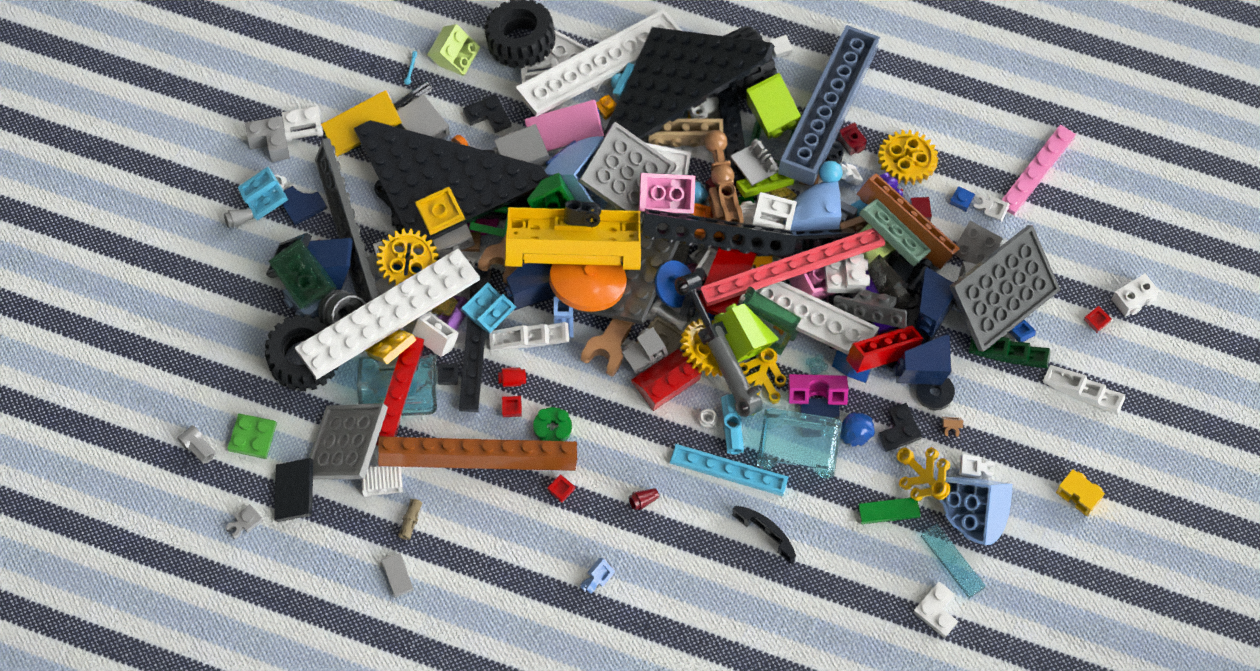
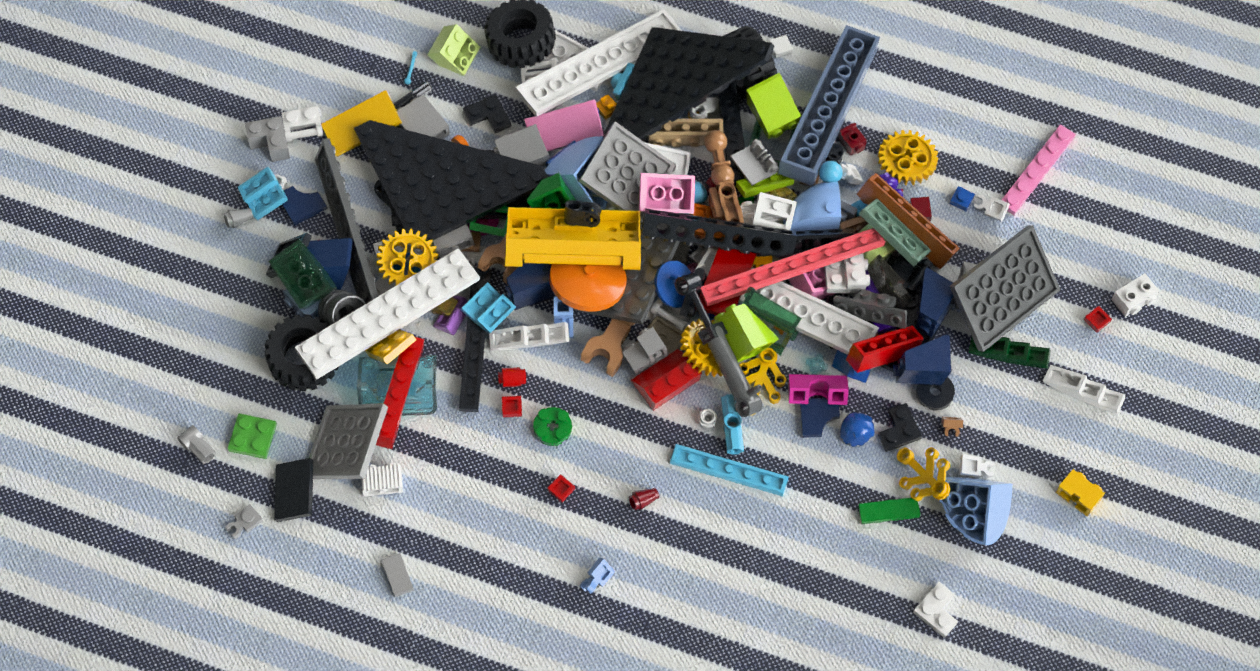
(410, 519): dark tan pin -> none
(436, 334): white brick -> none
(439, 210): yellow plate -> none
(448, 374): black plate -> none
(477, 453): dark orange brick -> none
(747, 516): black slope -> none
(799, 441): clear light blue windscreen -> none
(953, 561): clear light blue tile -> none
(977, 243): light grey hinge -> none
(1023, 331): blue plate -> none

